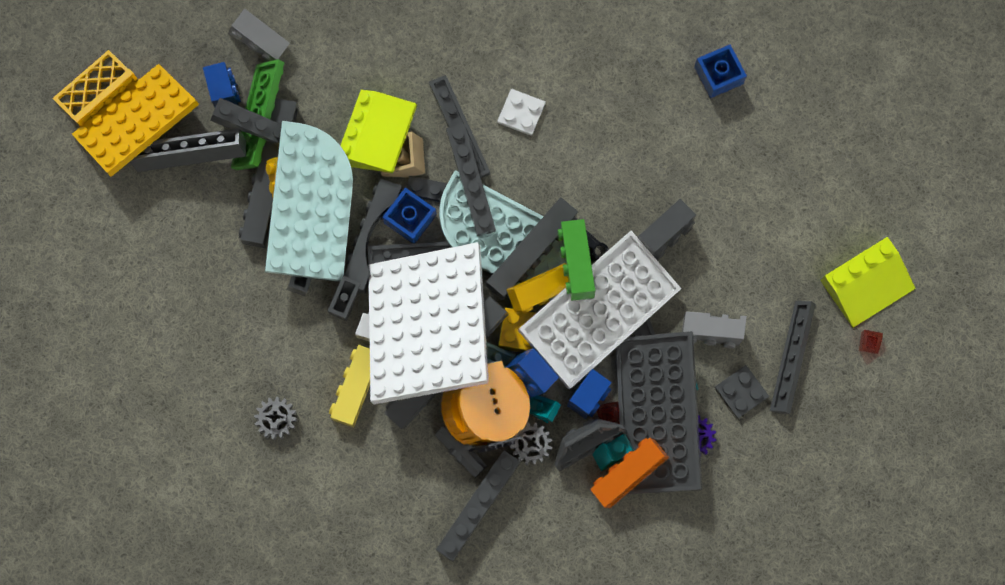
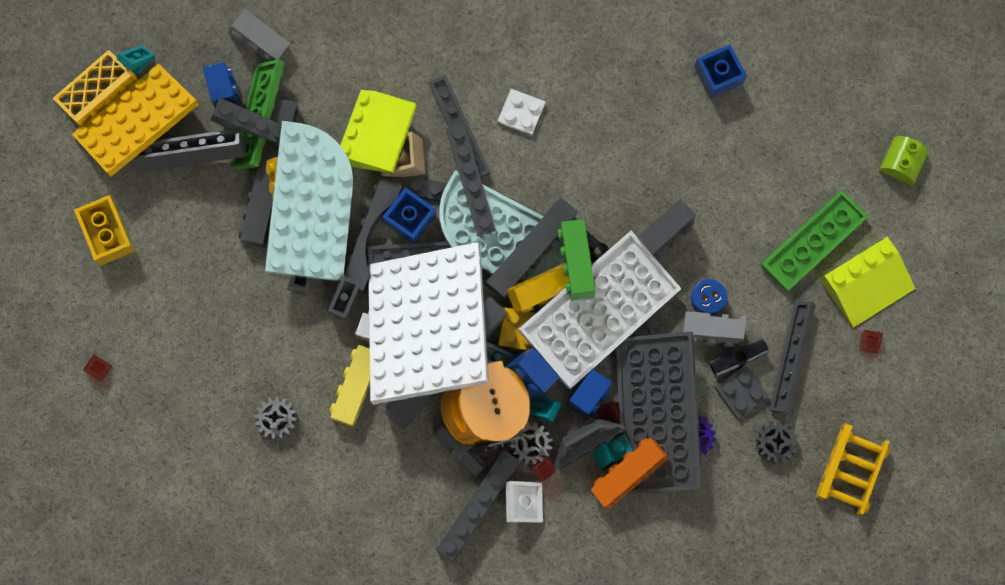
(97, 368): none -> clear red slope
(104, 230): none -> yellow brick
(136, 58): none -> teal slope
(524, 502): none -> white plate
(544, 470): none -> clear red slope
(709, 297): none -> blue head
(749, 352): none -> black piece
(768, 441): none -> dark grey gear
(814, 241): none -> bright green plate
(833, 472): none -> yellow fence
(904, 159): none -> lime brick

